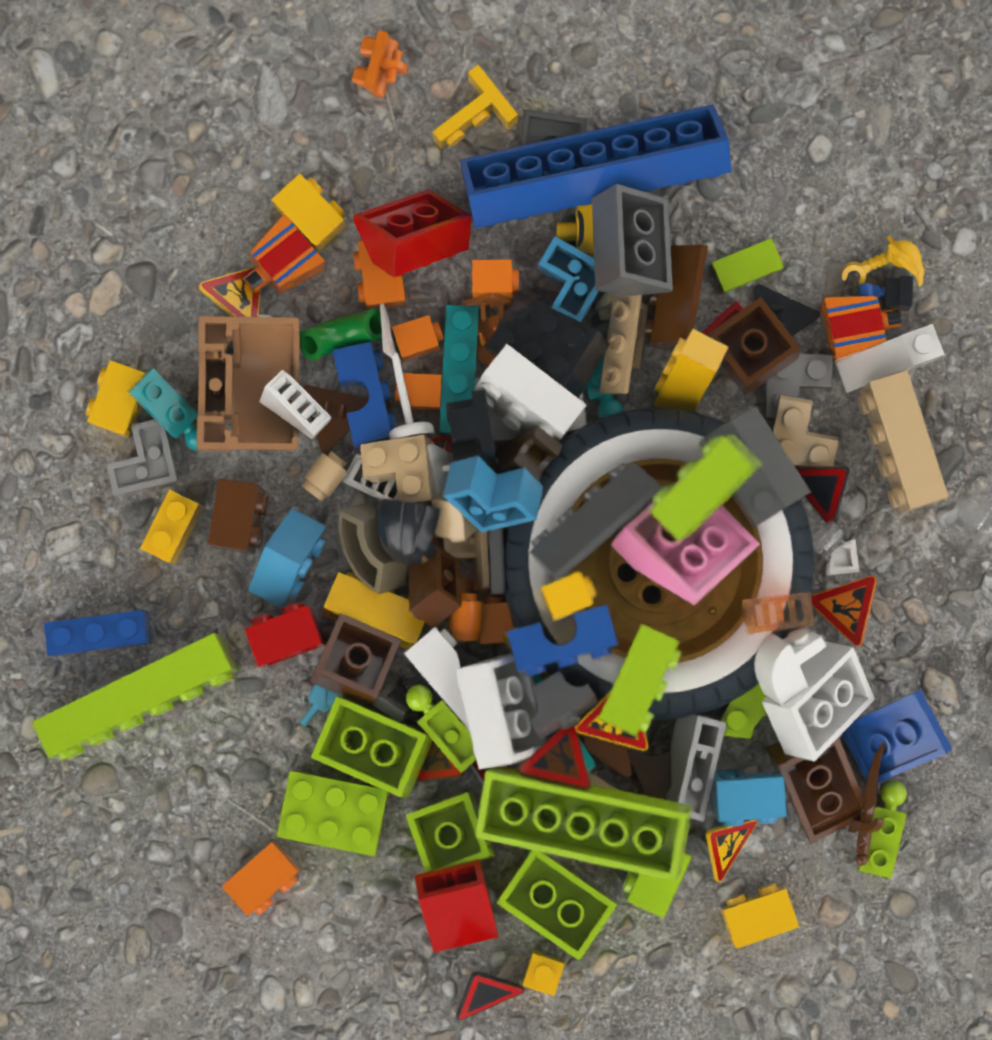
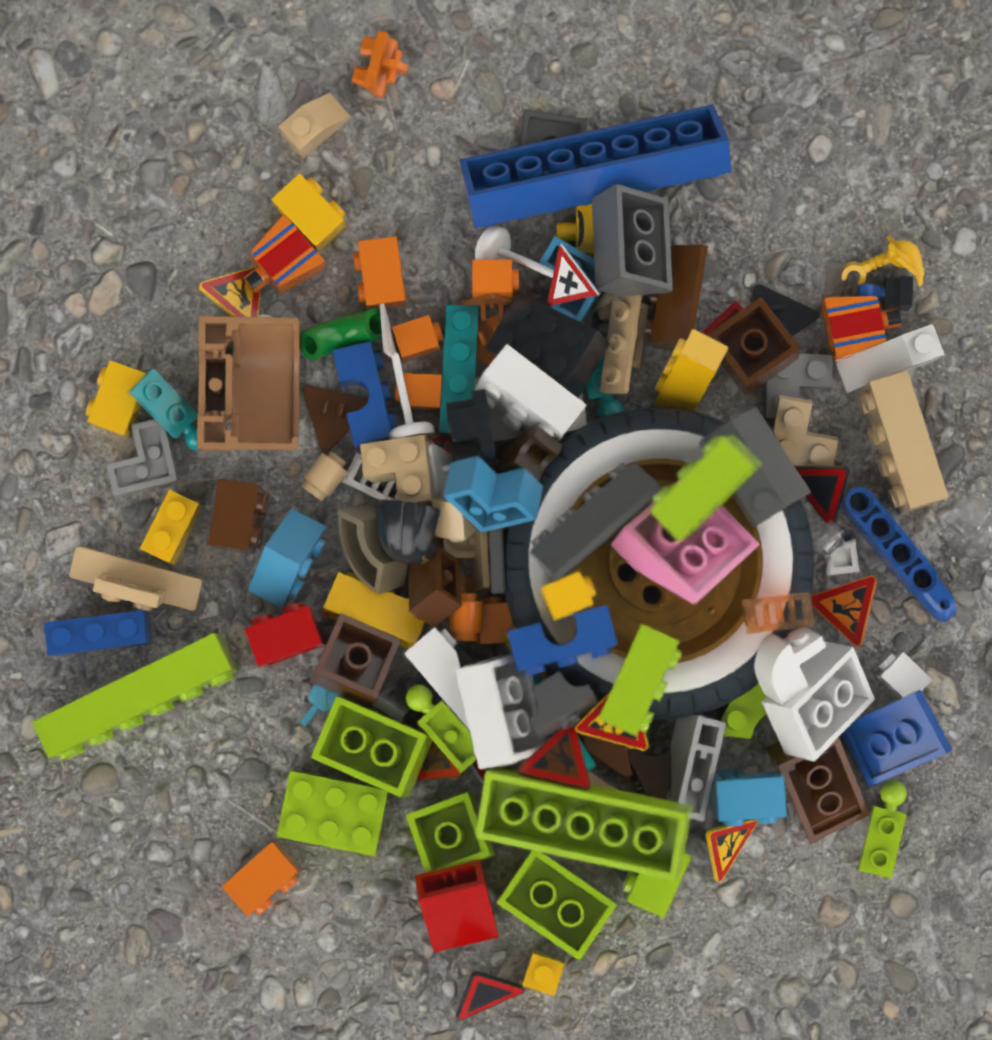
(134, 581): none -> tan bracket
(285, 388): white slope -> none
(313, 124): none -> tan slope
(413, 232): red slope -> none
(477, 111): yellow bracket -> none
(568, 279): none -> white piece
(747, 265): lime tile -> none
(759, 915): yellow brick -> none
(866, 826): reddish brown piece -> none
(902, 675): none -> white brick
(934, 591): none -> blue piece

